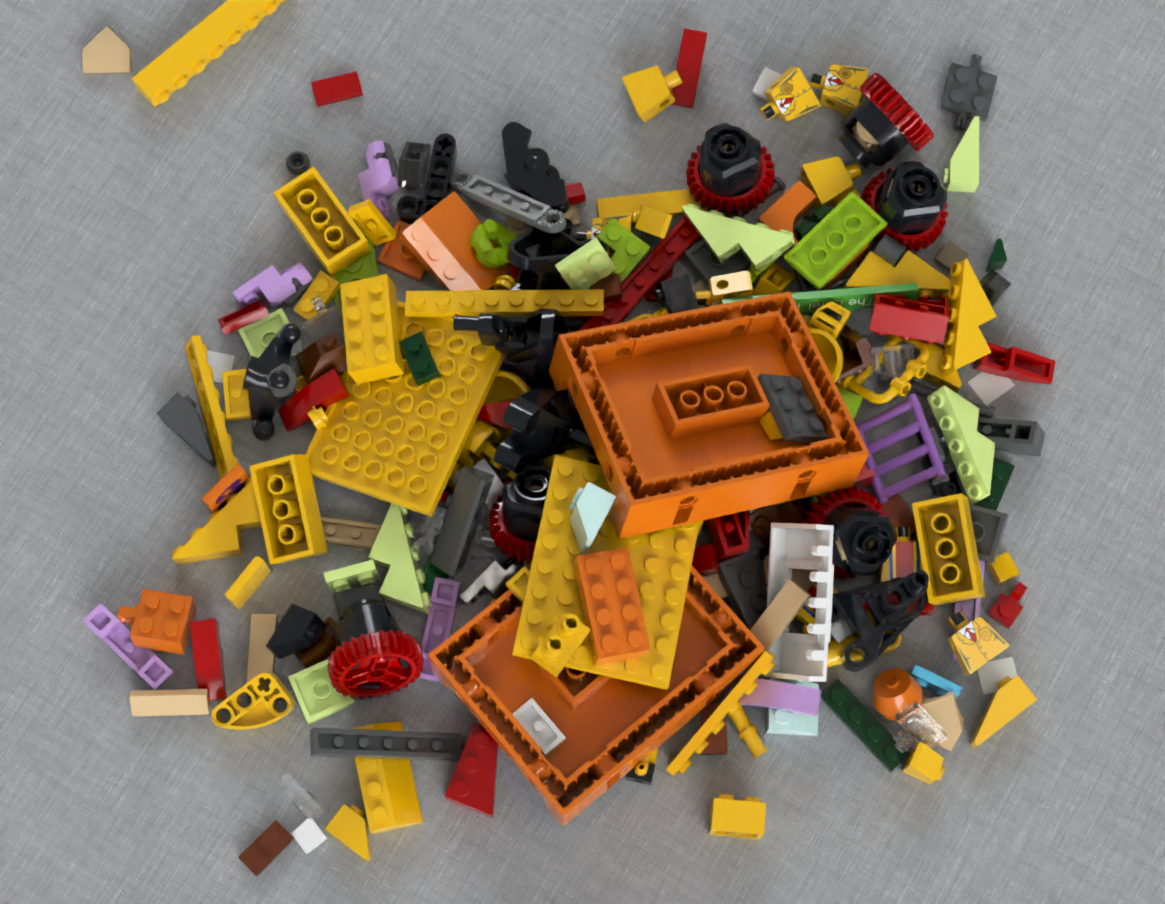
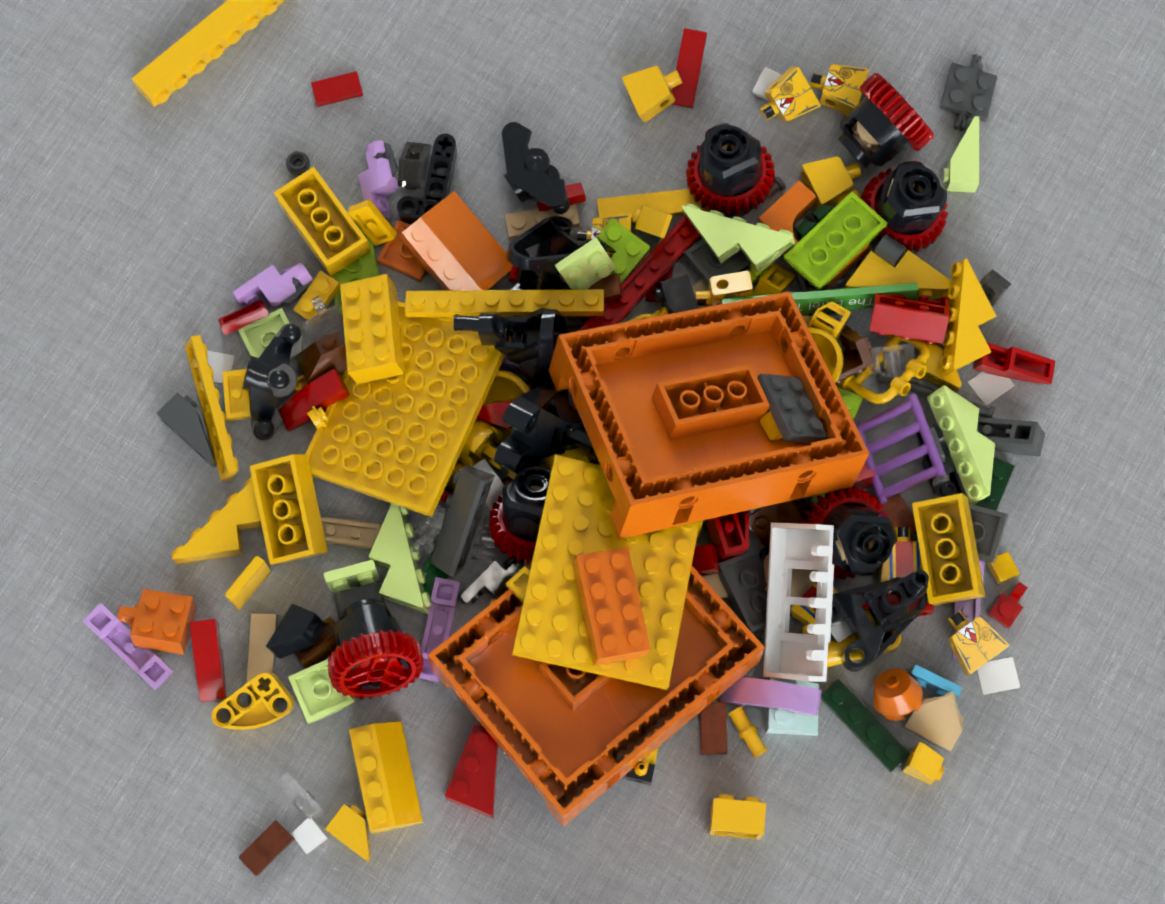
(106, 54): tan slope -> none
(169, 702): tan tile -> none
(232, 482): orange tile -> none
(385, 744): dark grey plate -> none
(419, 358): dark green plate -> none
(485, 252): lime plate -> none
(504, 282): yellow plate -> none
(508, 201): light grey plate -> none
(539, 726): white plate -> none
(560, 643): yellow brick -> none
(589, 512): light aqua slope -> none
(729, 705): yellow plate -> none
(779, 613): tan tile -> none
(917, 726): clear plate -> none
(950, 254): dark tan tile -> none
(997, 257): dark green slope -> none
(1003, 706): yellow slope -> none

